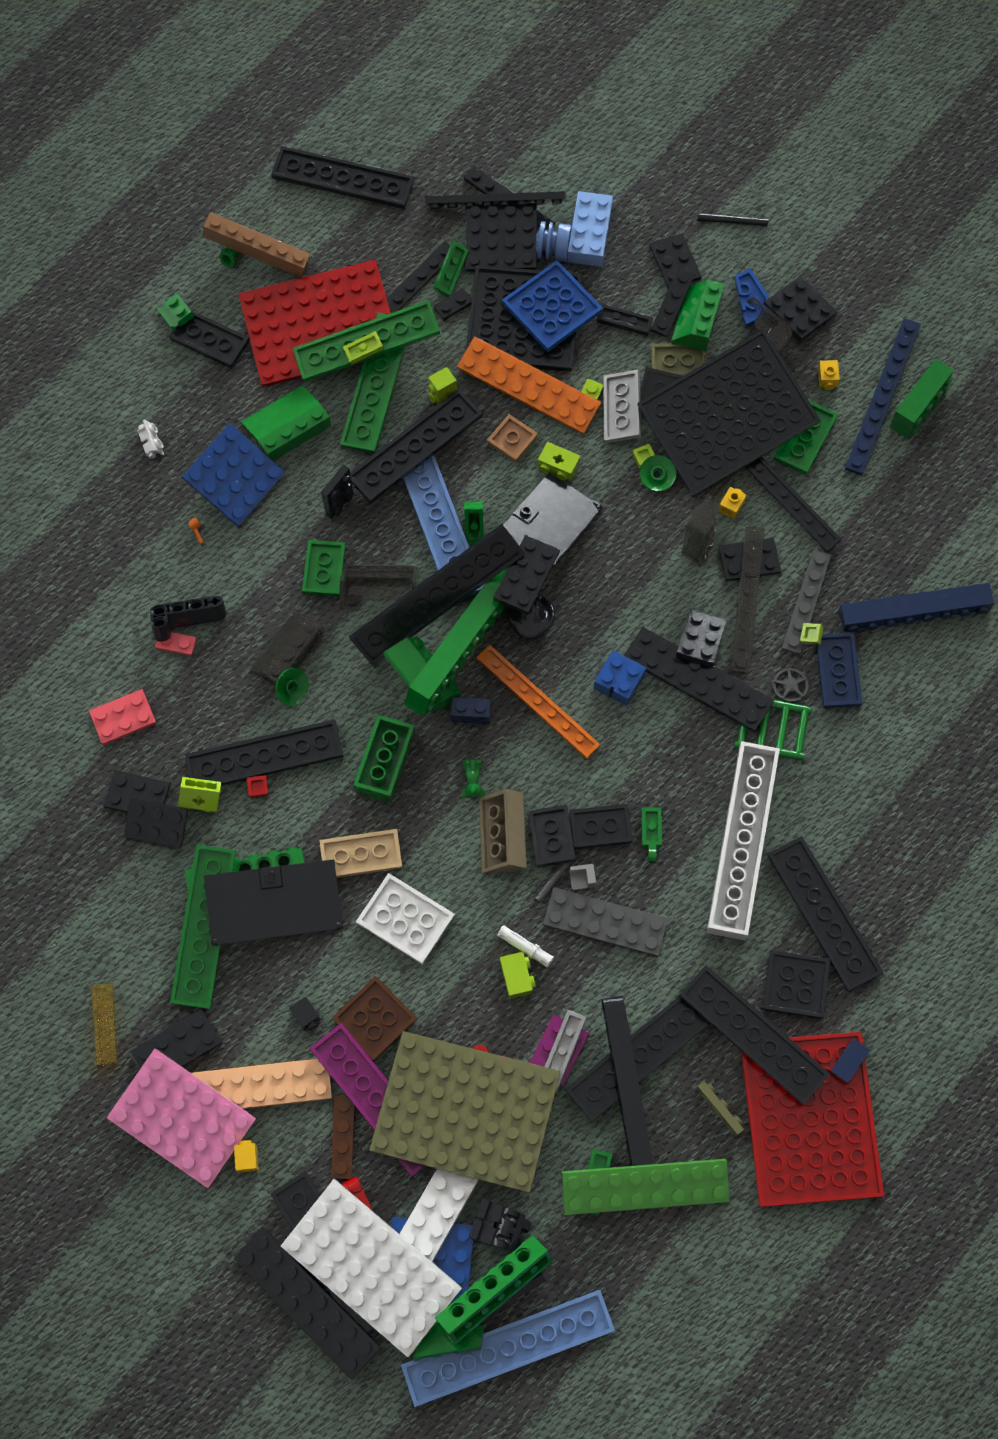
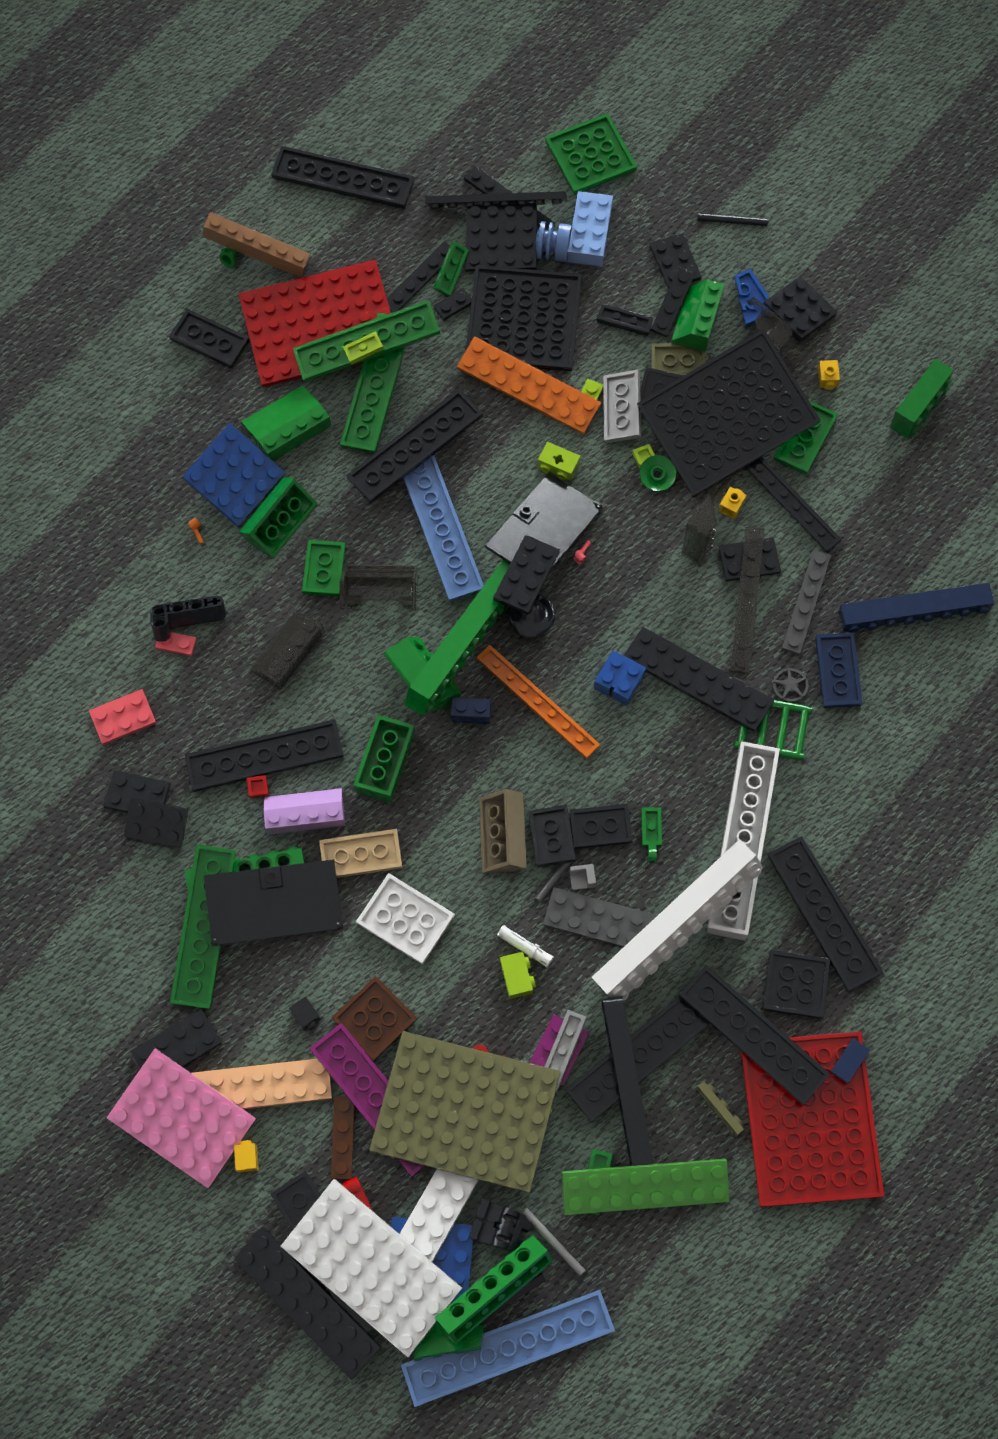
(104, 1024): clear yellow plate -> none
(148, 433): white hinge -> none
(175, 312): green plate -> none
(199, 794): lime brick -> none
(278, 517): none -> green slope
(297, 689): green dish -> none
(304, 811): none -> lavender slope
(337, 492): black plate -> none
(437, 594): black plate -> none
(441, 385): lime brick -> none
(472, 773): green animal -> none
(473, 521): green slope -> none
(512, 438): medium nougat plate -> none
(552, 305): blue plate -> none
(554, 1242): none -> light grey bar
(579, 554): none -> coral hand
(590, 154): none -> green plate
(679, 921): none -> white brick
(701, 638): plate -> none
(811, 633): lime plate -> none
(882, 396): dark blue plate -> none

